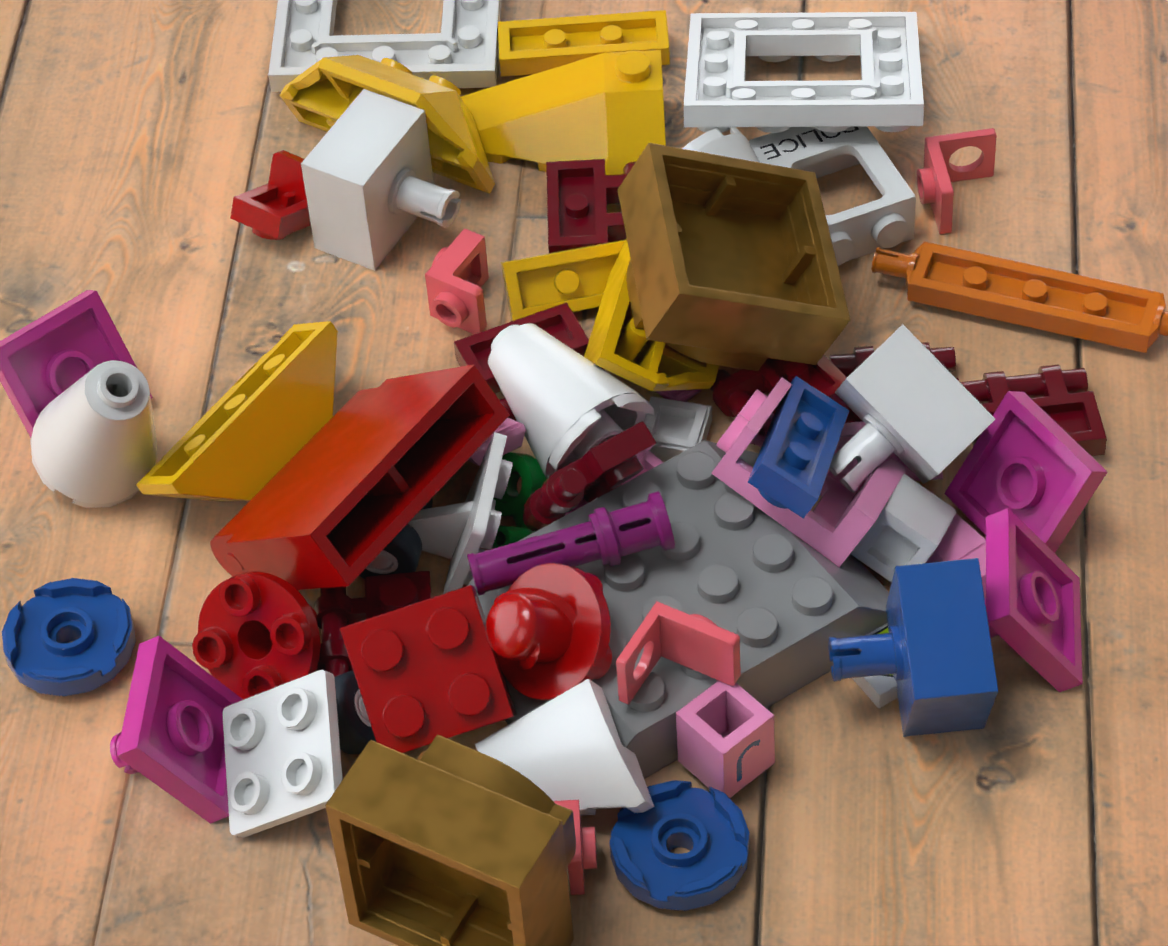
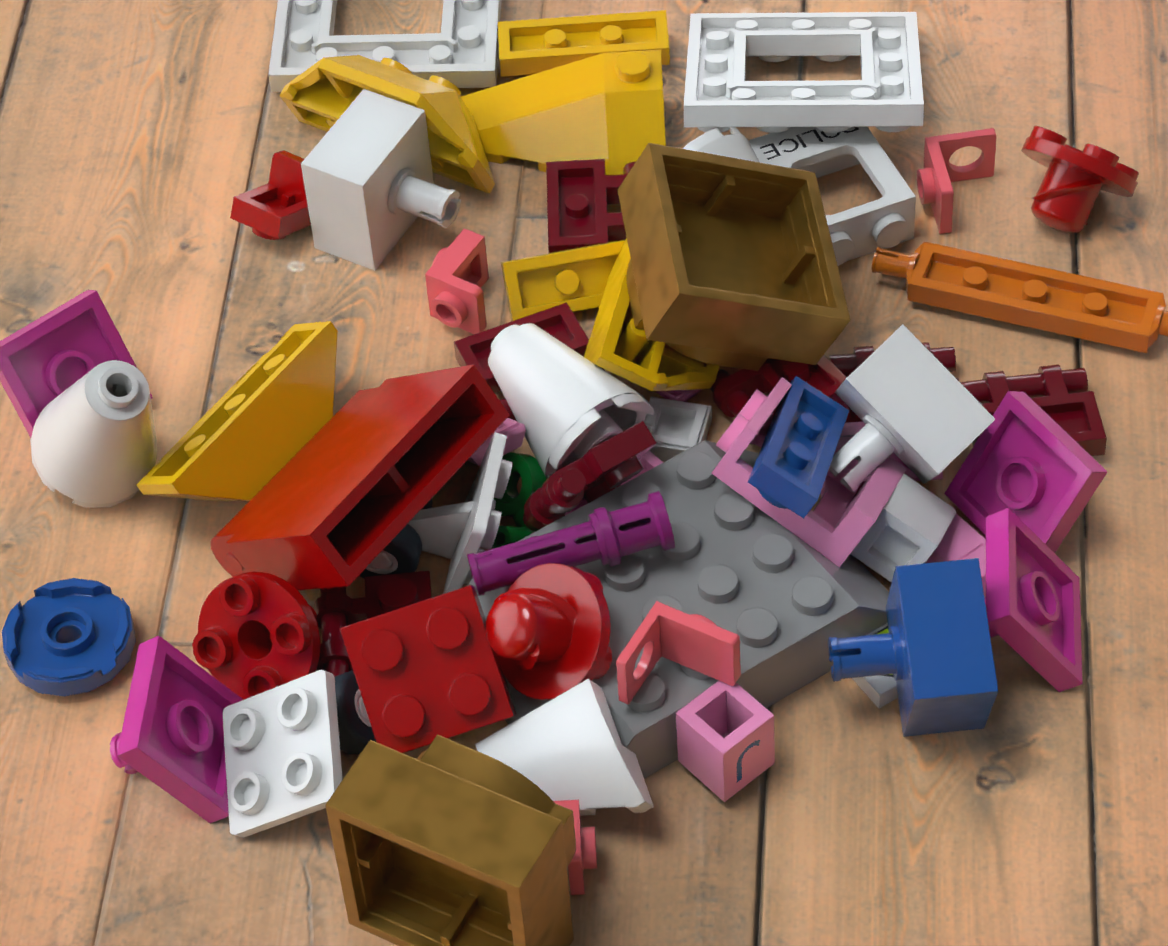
(688, 819): blue plate -> none
(1073, 179): none -> red plate

